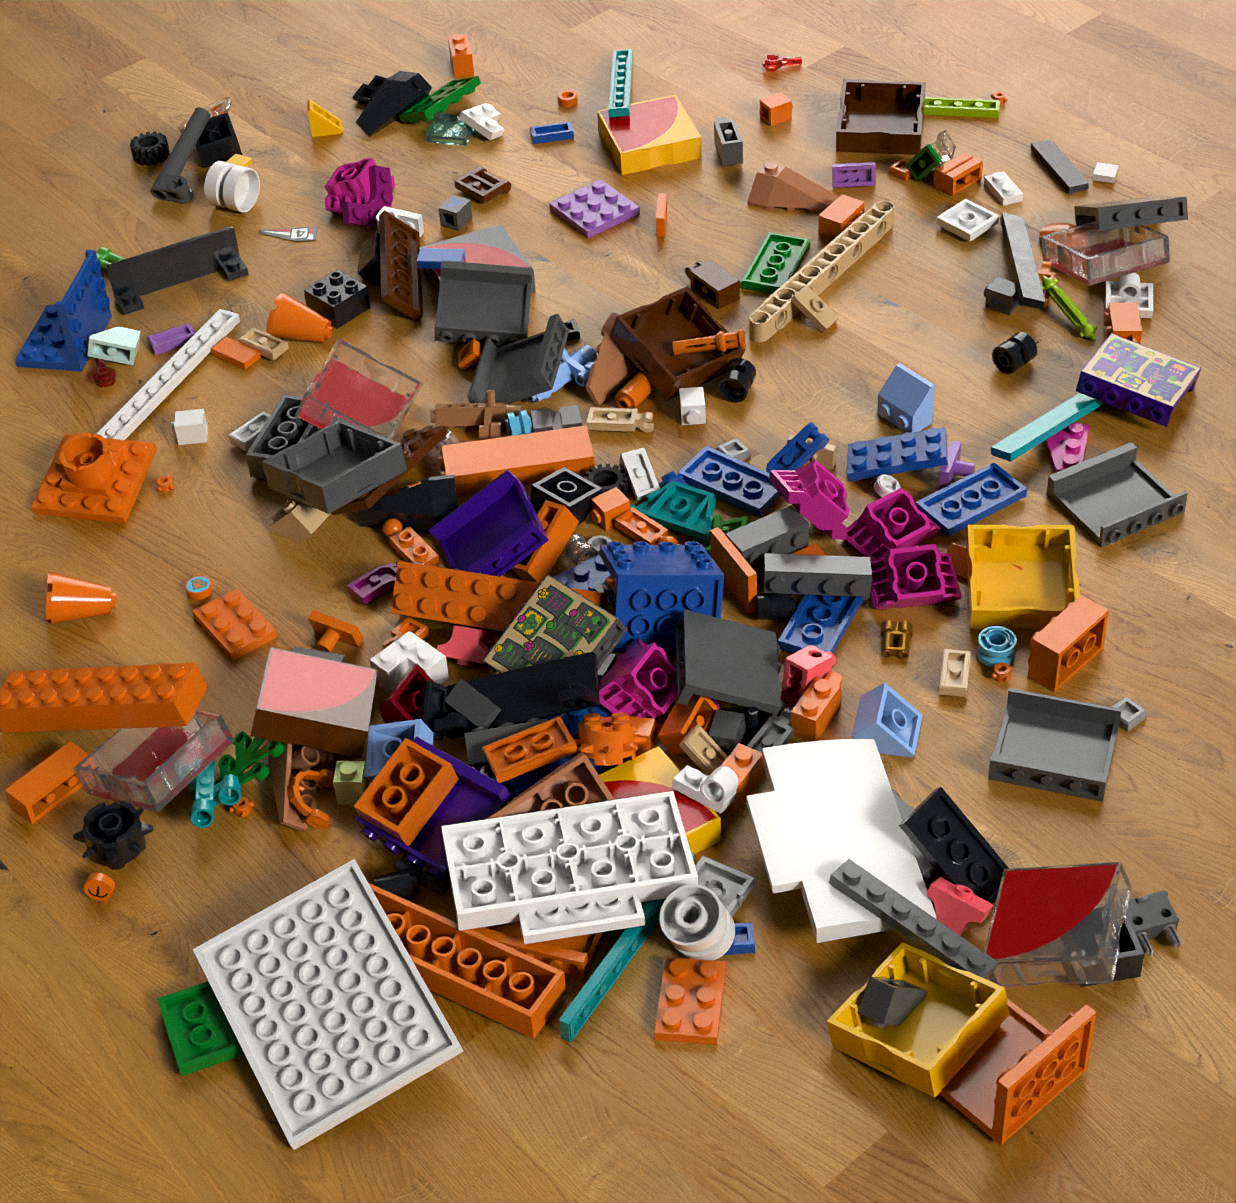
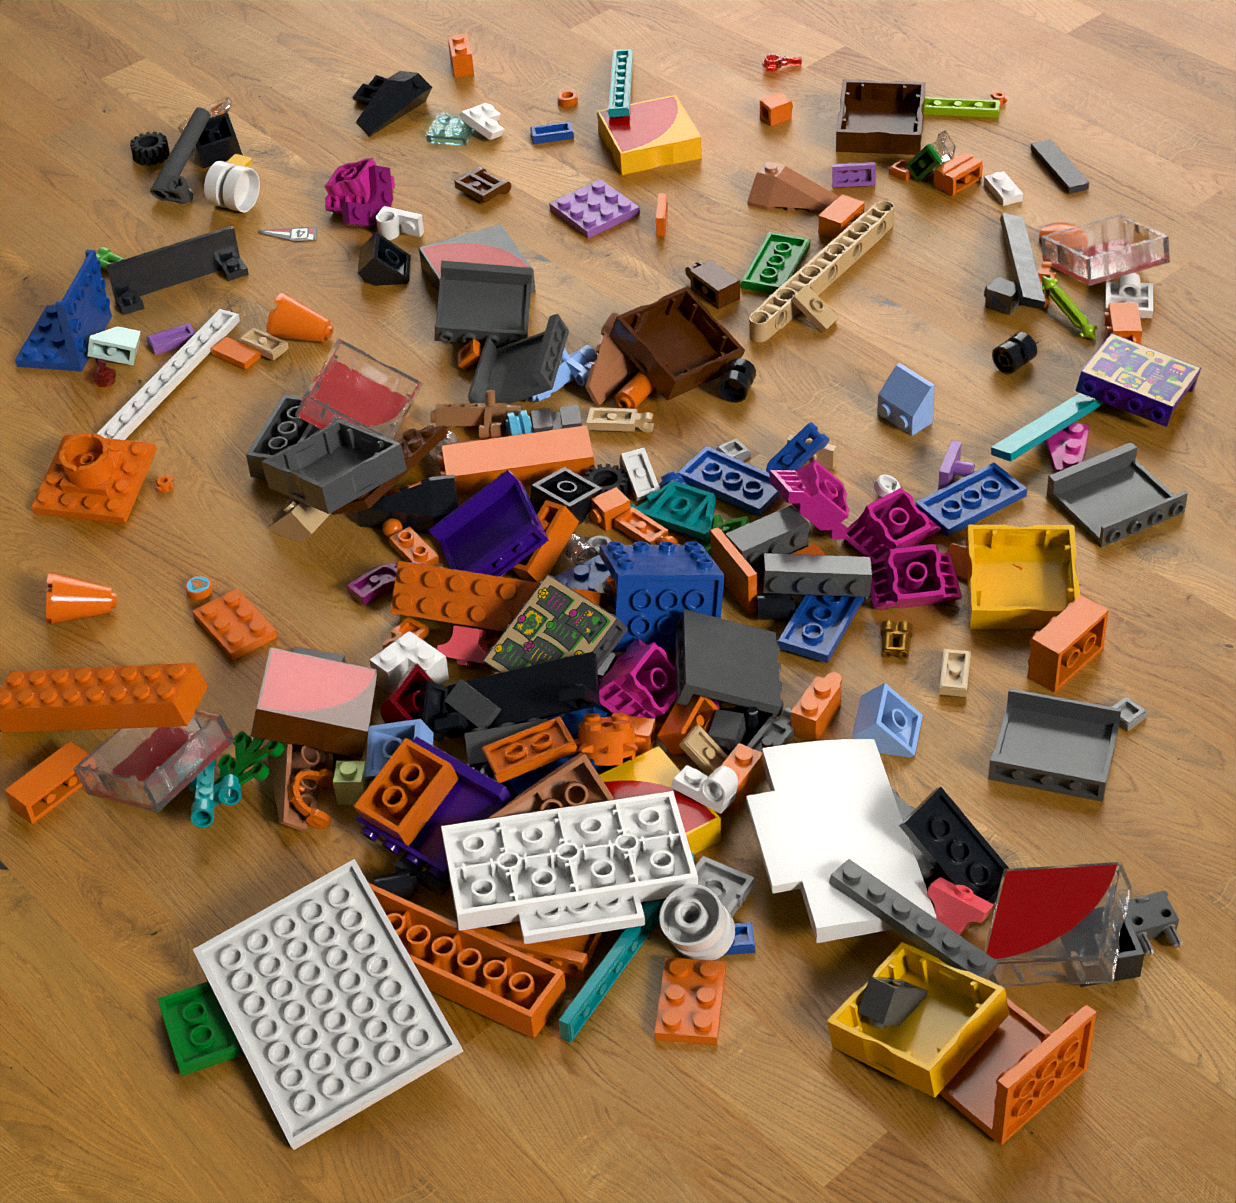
(99, 886): orange tile -> none
(113, 834): black brick -> none
(190, 427): white brick -> none
(242, 808): orange piece -> none
(247, 433): white plate -> none
(322, 121): yellow slope -> none
(334, 631): orange tile -> none
(337, 298): black brick -> none
(398, 266): reddish brown plate -> none
(431, 257): tile -> none
(440, 99): green plate -> none
(455, 212): dark grey brick -> none
(573, 330): black tile -> none
(692, 406): white brick -> none
(721, 338): orange pin -> none
(728, 141): dark grey brick -> none
(802, 669): coral torso -> none
(897, 454): blue plate -> none
(967, 220): white plate -> none
(996, 645): medium azure wheel -> none
(1001, 672): orange piece -> none
(1105, 173): white tile -> none
(1132, 212): dark grey panel -> none

